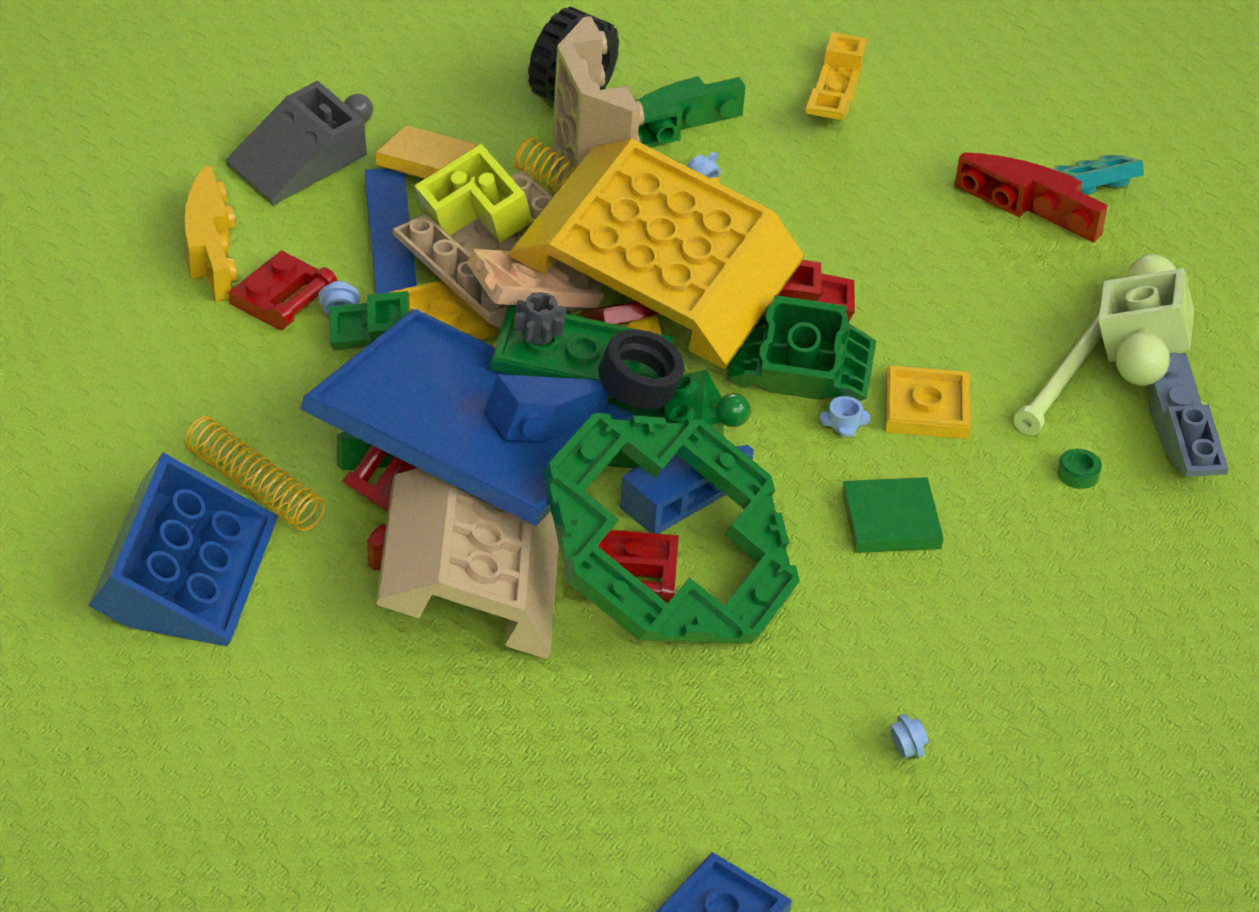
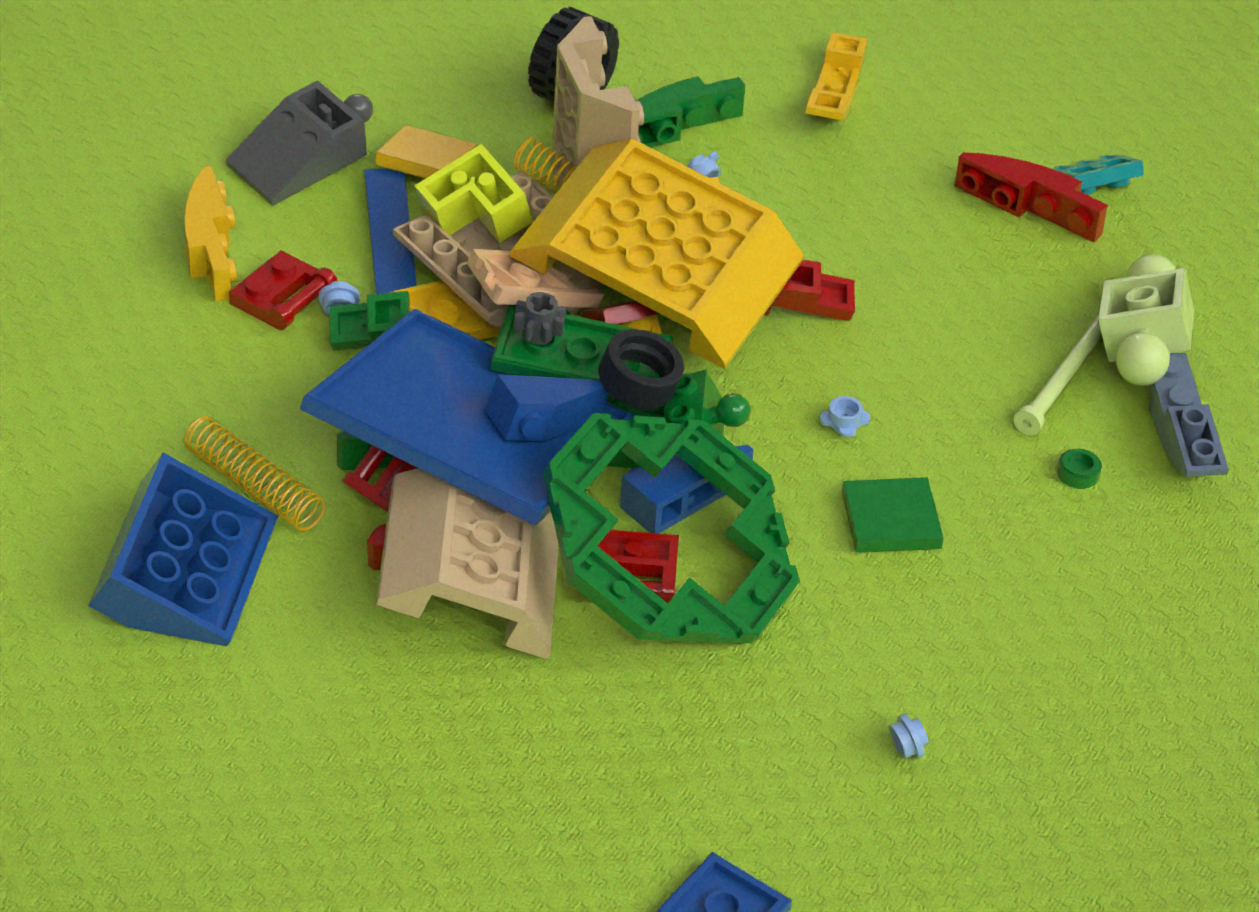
(805, 352): green slope -> none
(927, 402): yellow tile -> none

